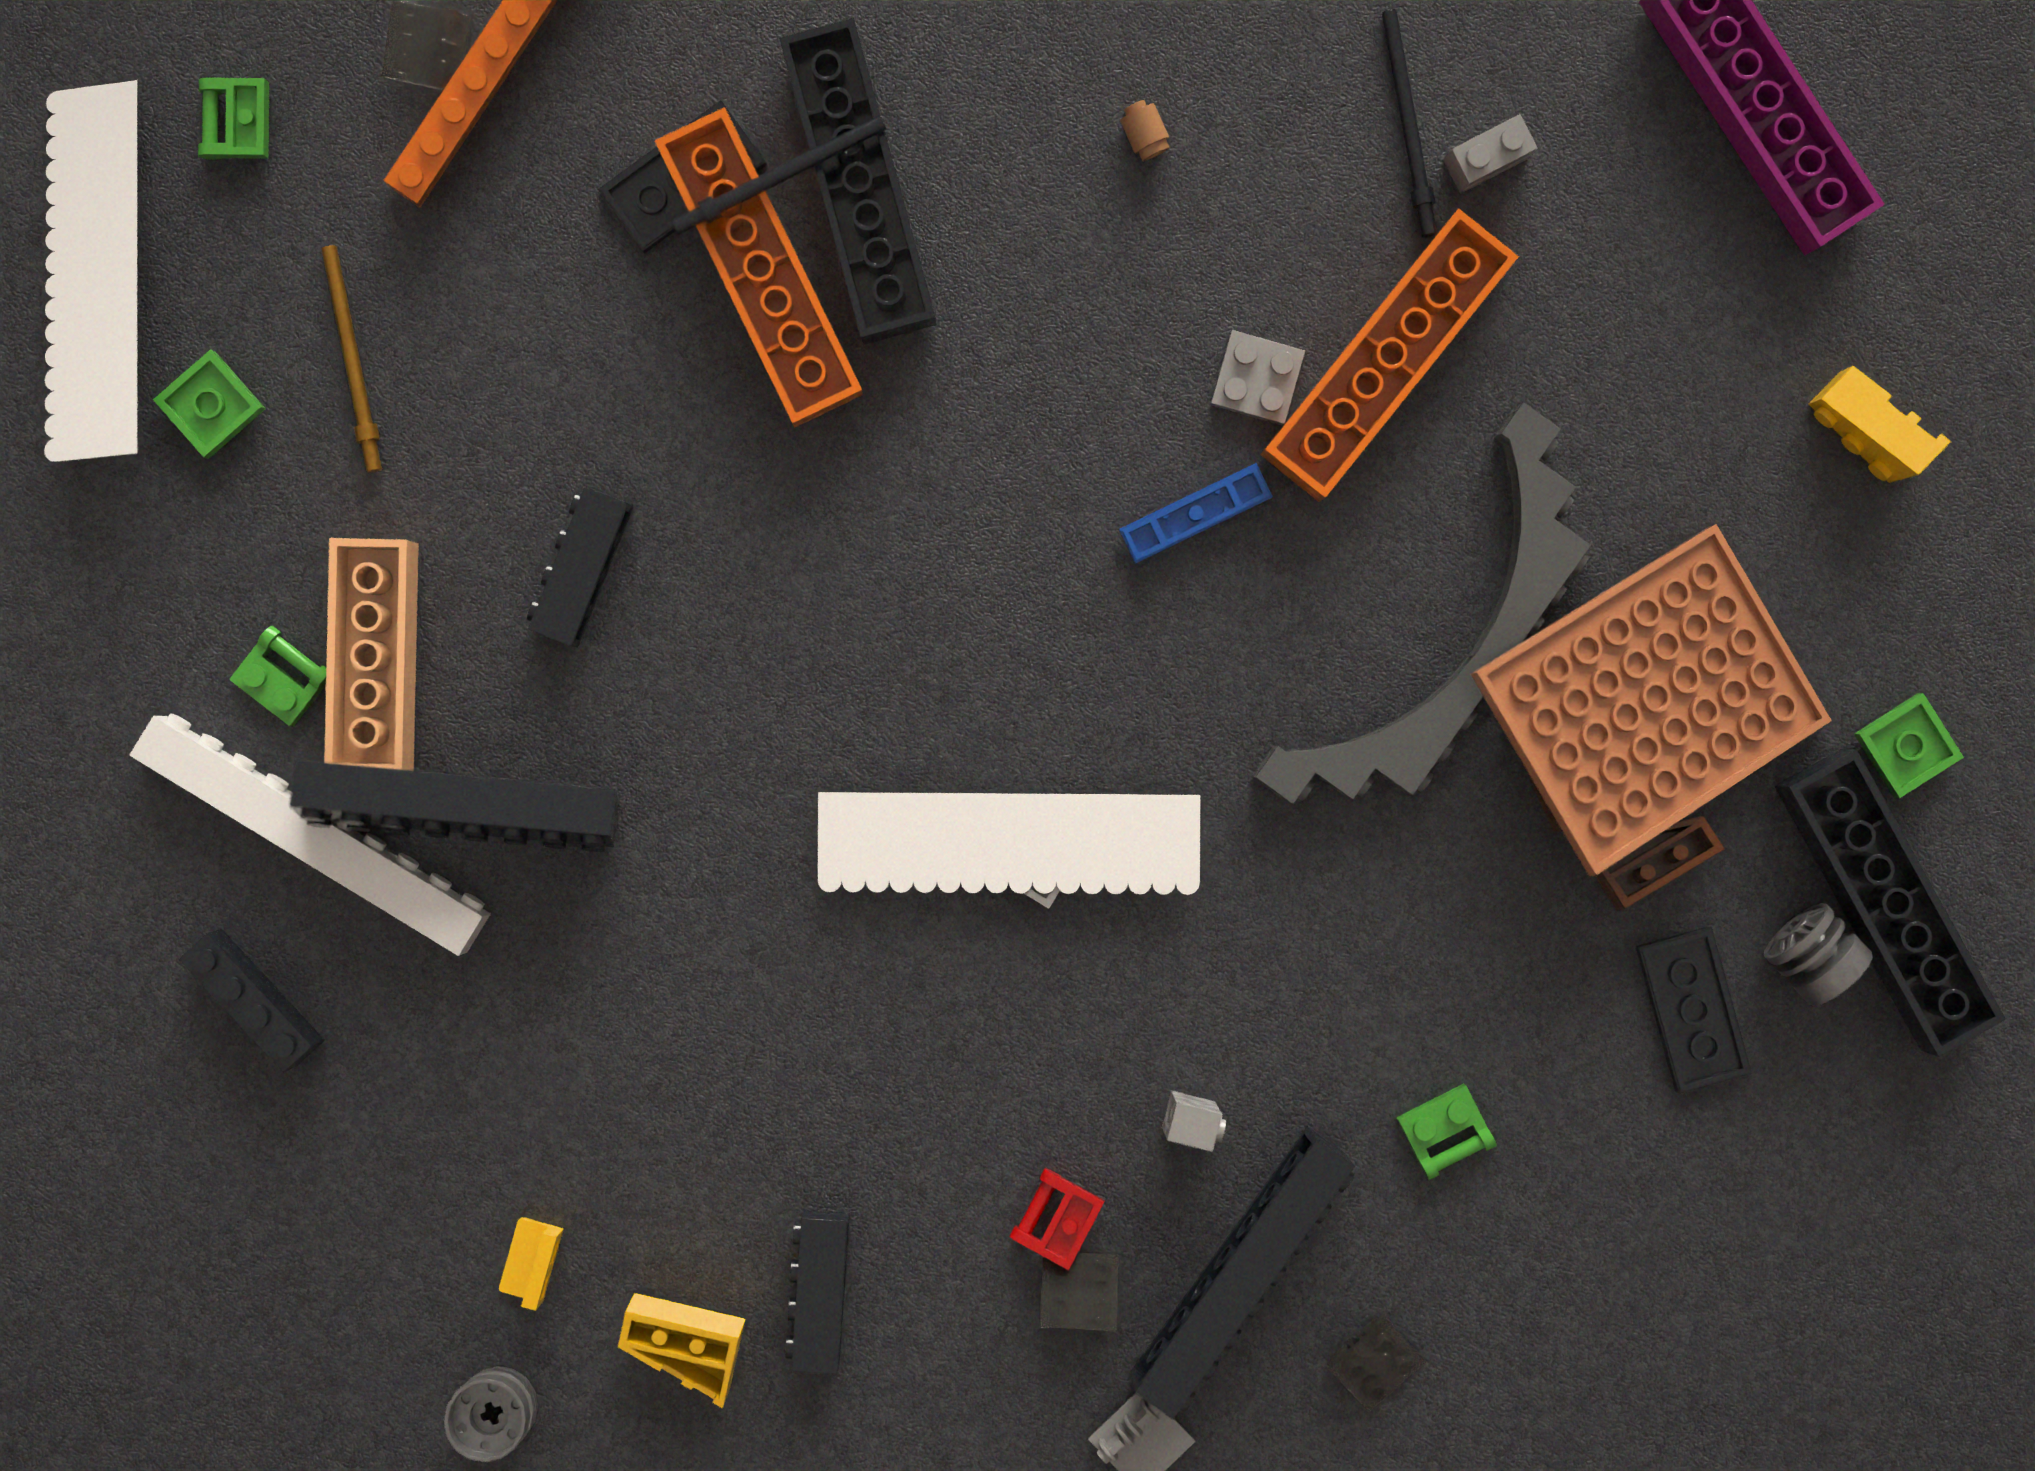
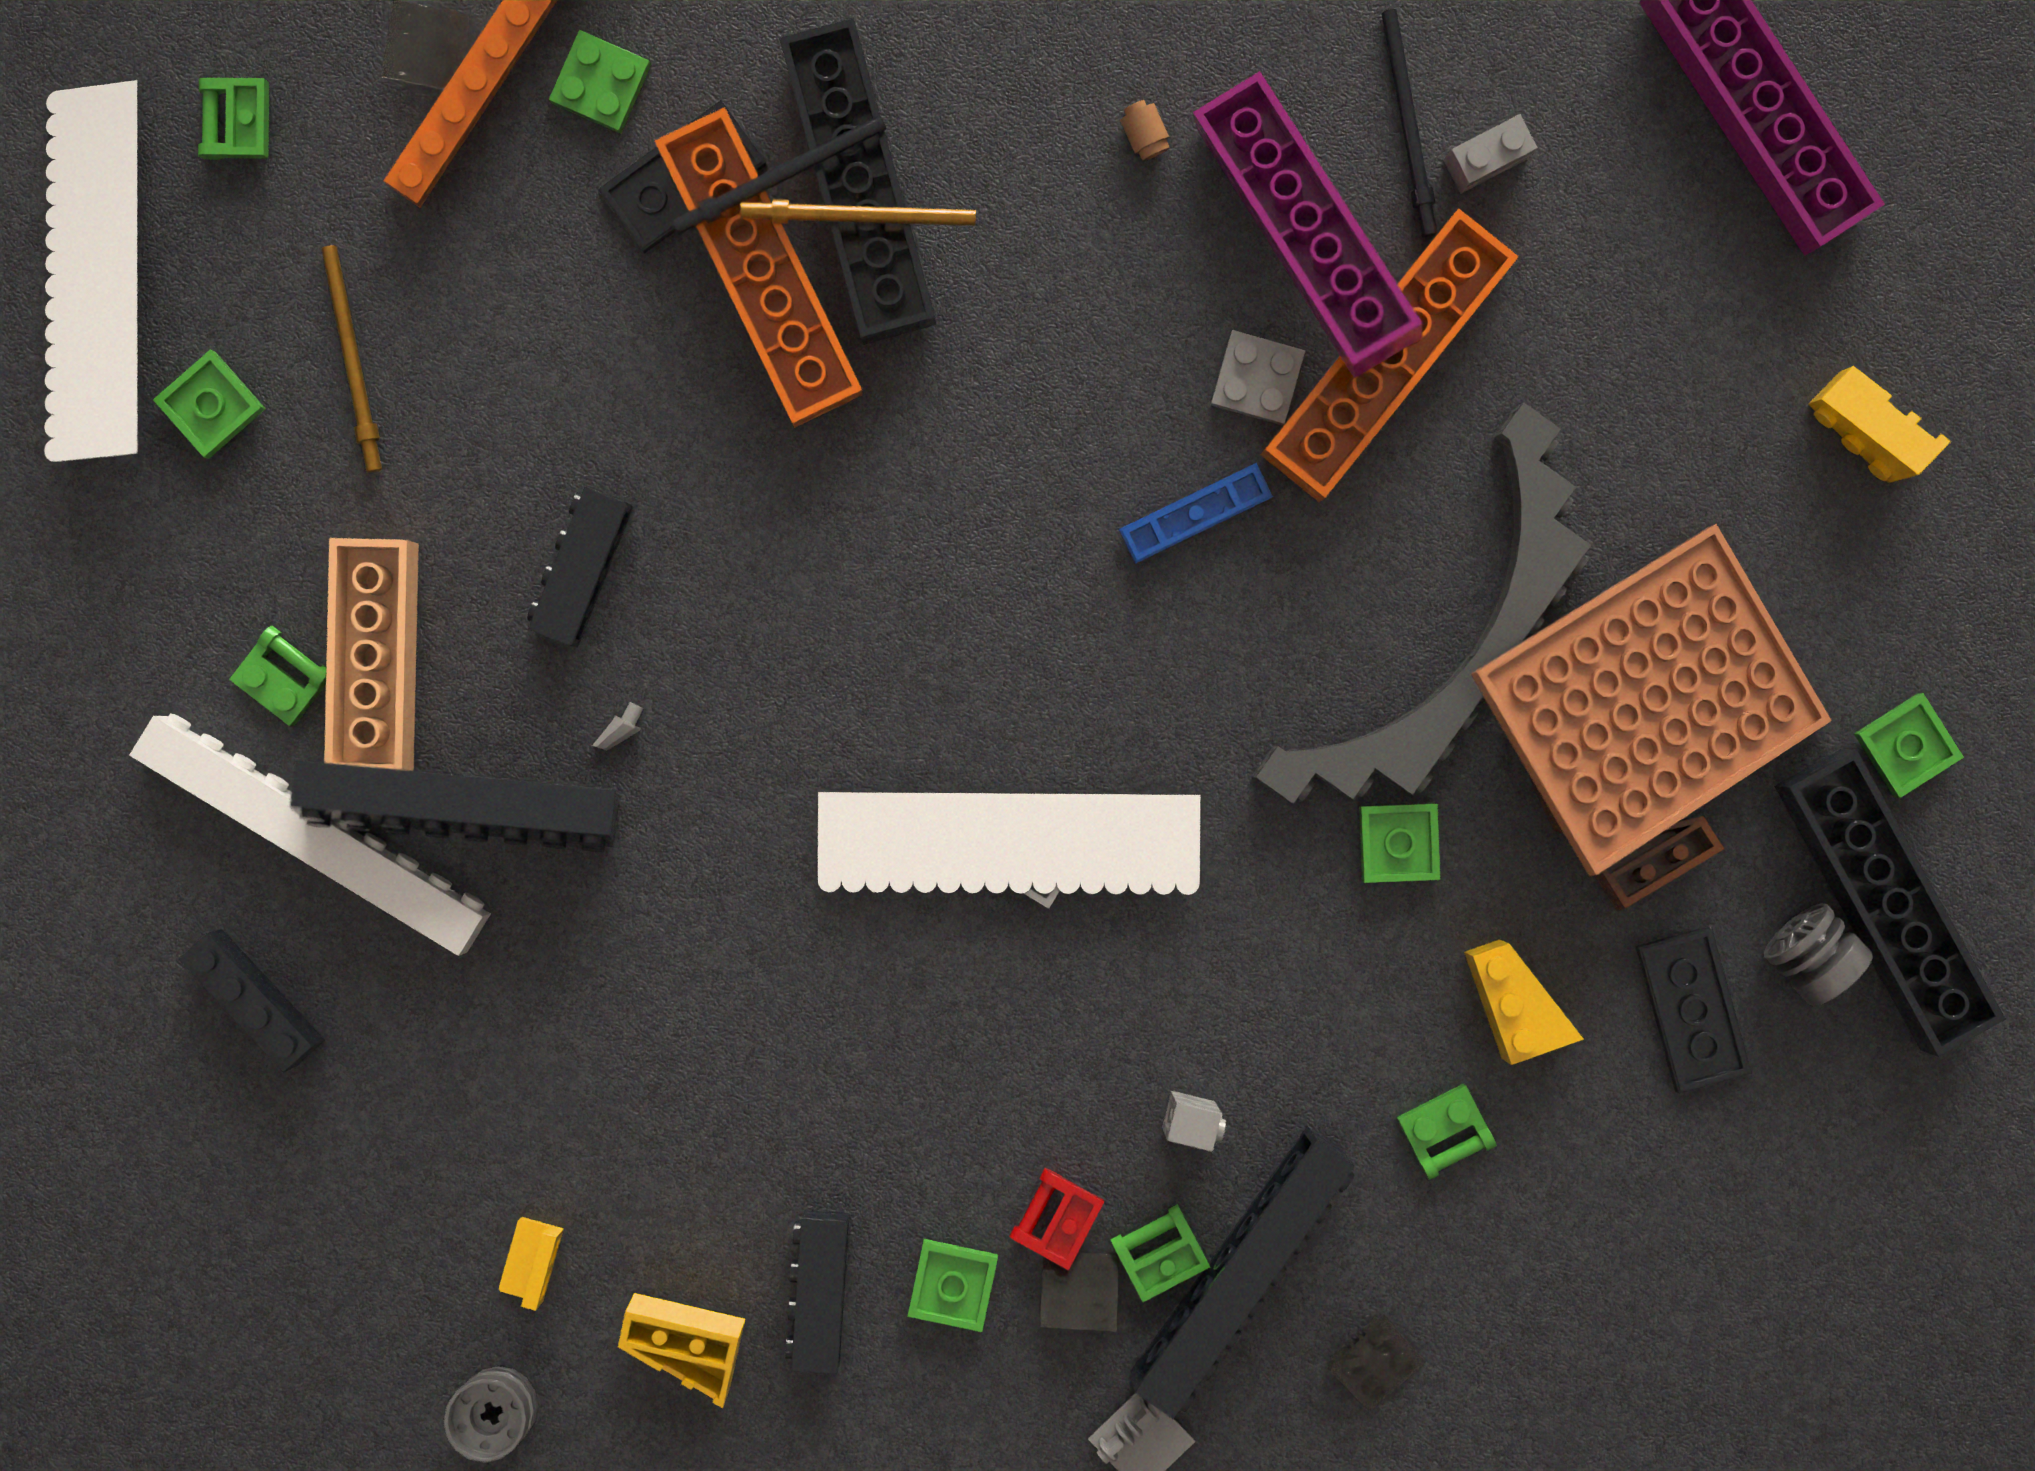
(600, 81): none -> bright green plate
(620, 728): none -> light grey bar
(781, 212): none -> pearl gold bar
(952, 1285): none -> bright green plate
(1166, 1264): none -> bright green plate
(1308, 225): none -> magenta brick
(1399, 843): none -> bright green plate
(1517, 1005): none -> yellow wedge

